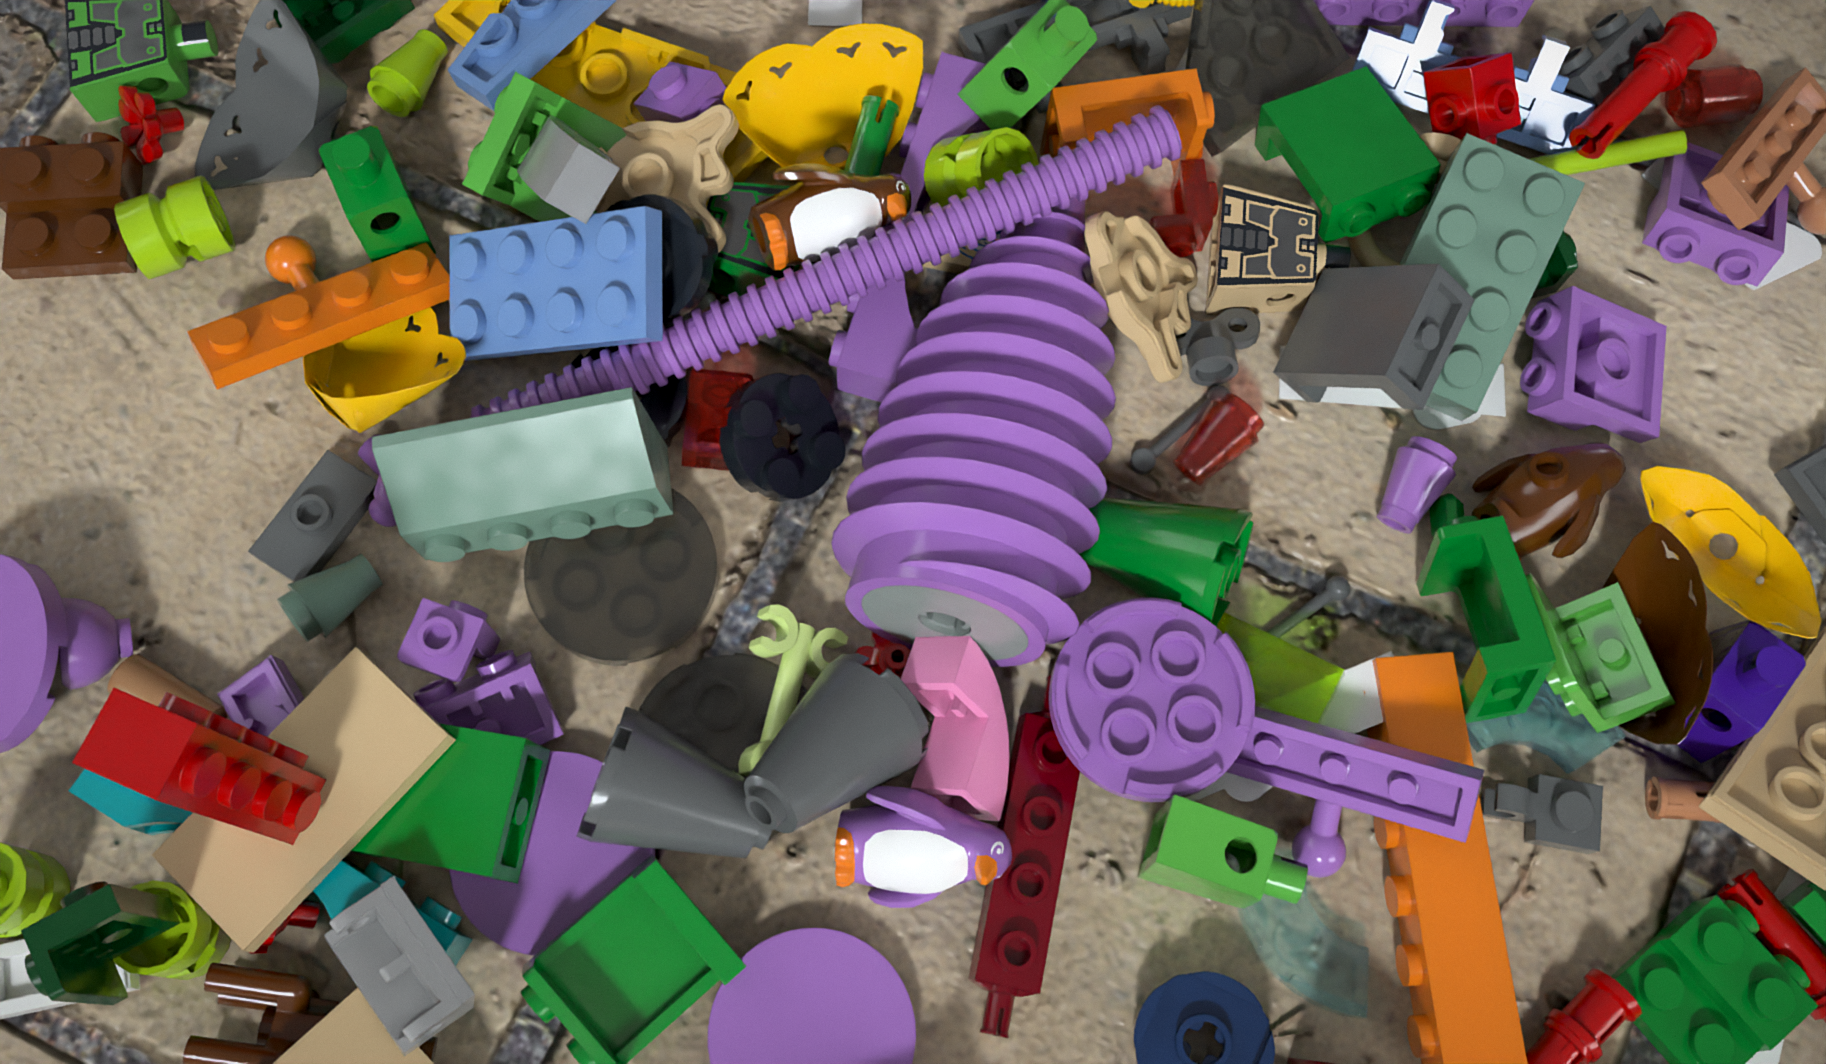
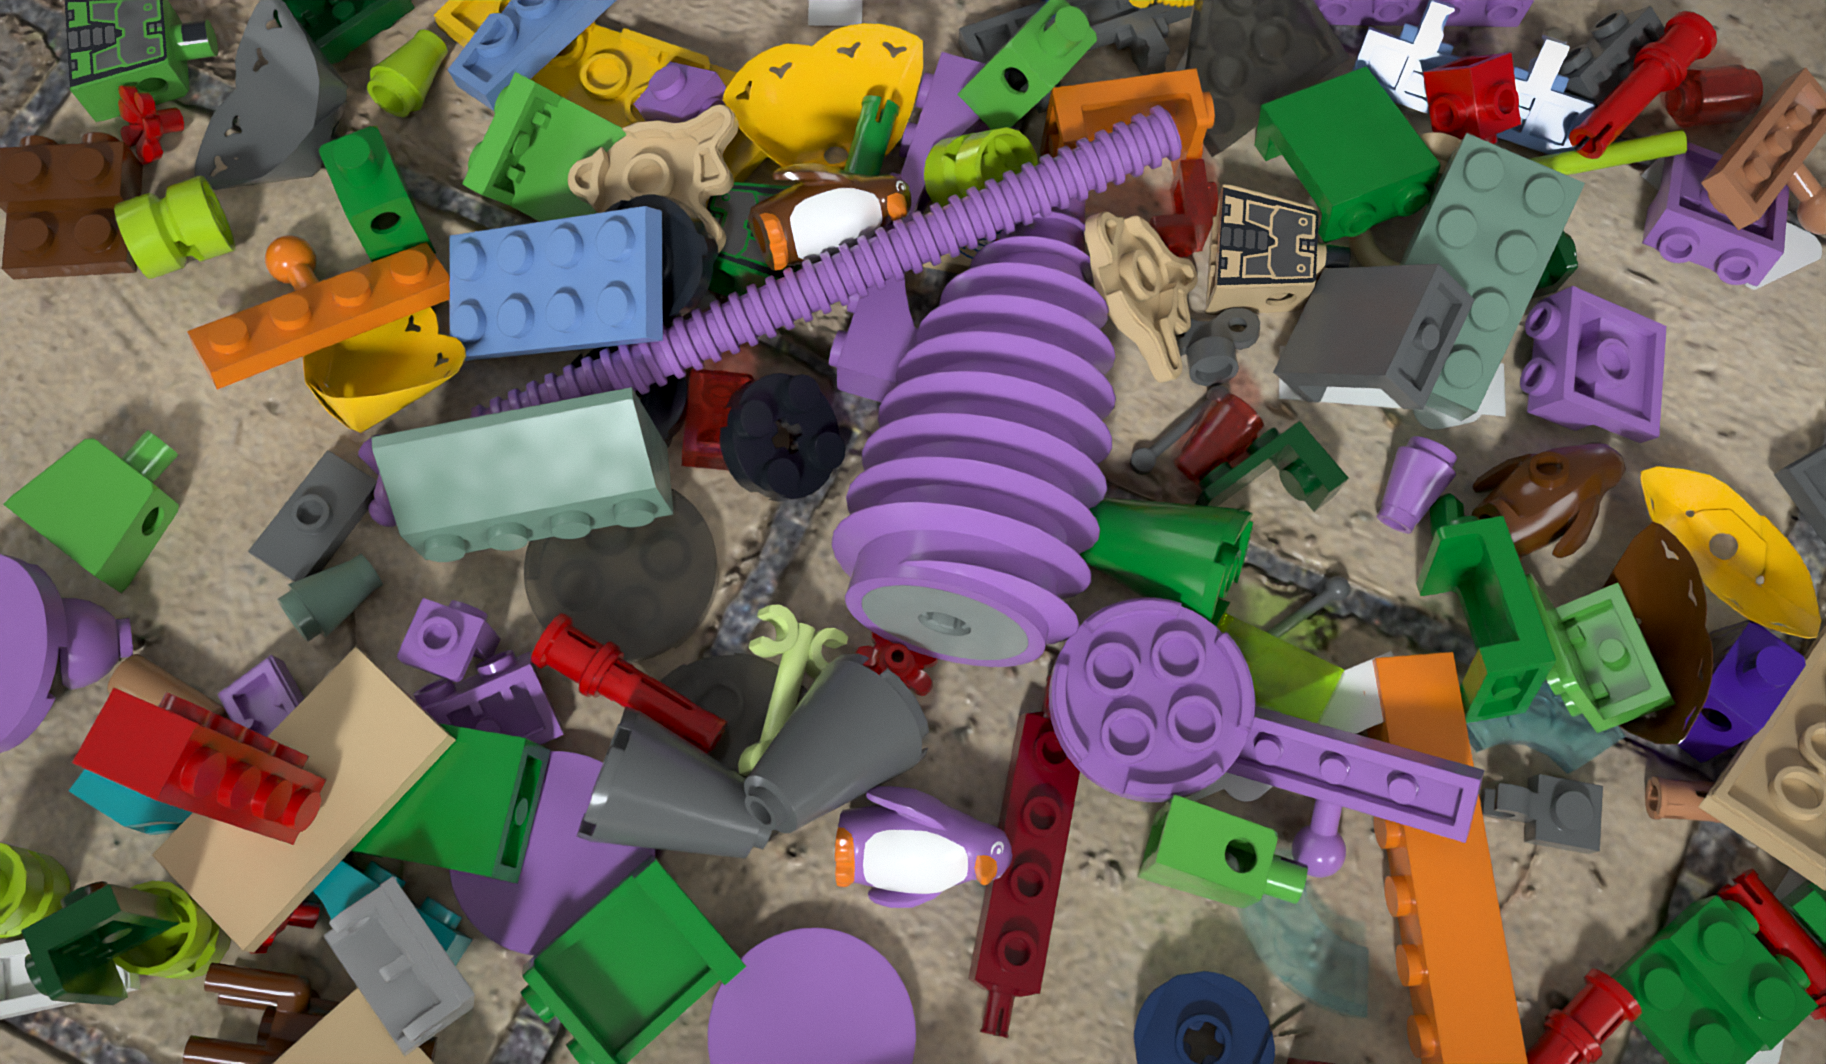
(102, 506): none -> bright green torso
(567, 170): light grey slope -> none
(604, 672): none -> red pin
(969, 732): bright pink brick -> none
(1303, 465): none -> dark green bracket

